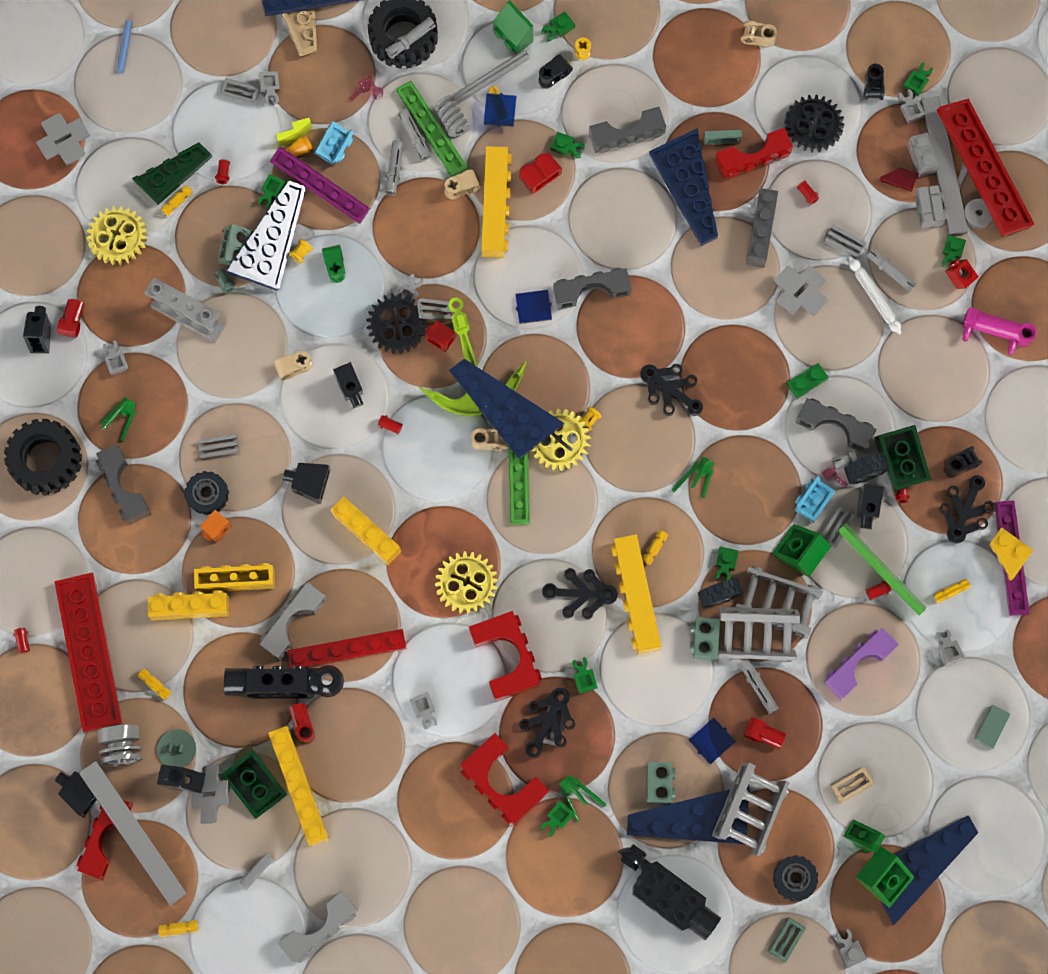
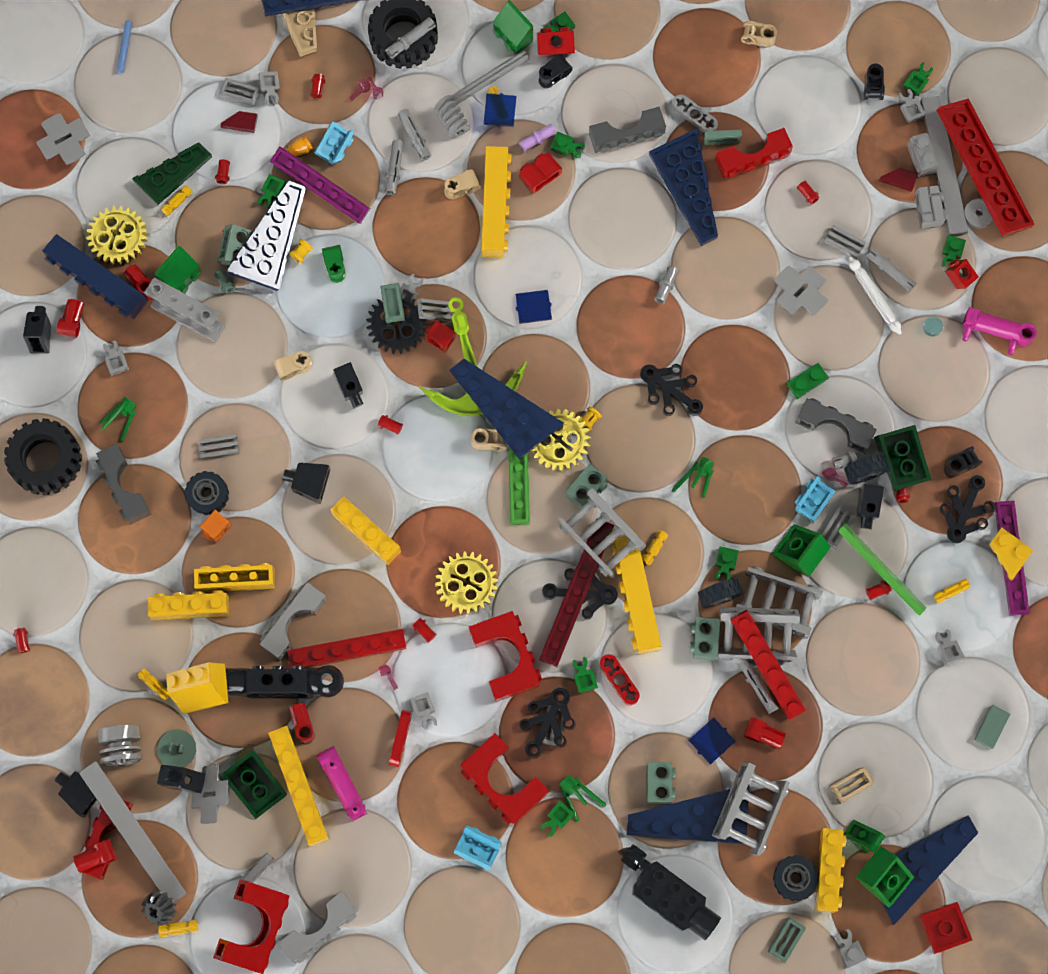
(88, 652): red plate -> none
(95, 276): none -> dark blue brick
(100, 854): none -> red piece
(137, 279): none -> red piece
(158, 908): none -> dark grey gear
(179, 270): none -> green slope
(198, 687): none -> yellow slope
(241, 122): none -> dark red tile
(255, 954): none -> red arch
(299, 129): neon yellow slope -> none
(317, 85): none -> red pin
(342, 783): none -> dark pink piece
(385, 670): none -> clear pink hand
(392, 303): none -> sand green tile
(400, 738): none -> red beam
(424, 630): none -> red pin
(431, 129): bright green tile -> none
(478, 847): none -> medium azure bracket
(537, 137): none -> lavender pin
(566, 45): none -> red brick
(573, 599): none -> dark red tile
(582, 48): yellow bush -> none
(582, 484): none -> sand green brick
(615, 283): dark grey arch -> none
(620, 528): none -> light grey fence
(631, 689): none -> red beam
(666, 285): none -> light grey pin
(694, 107): none -> light grey beam
(762, 227): dark grey arch -> none
(768, 664): none -> red plate
(829, 870): none -> yellow brick
(830, 129): black gear -> none
(878, 647): medium lavender arch -> none
(933, 326): none -> clear light blue tile
(945, 927): none -> red tile

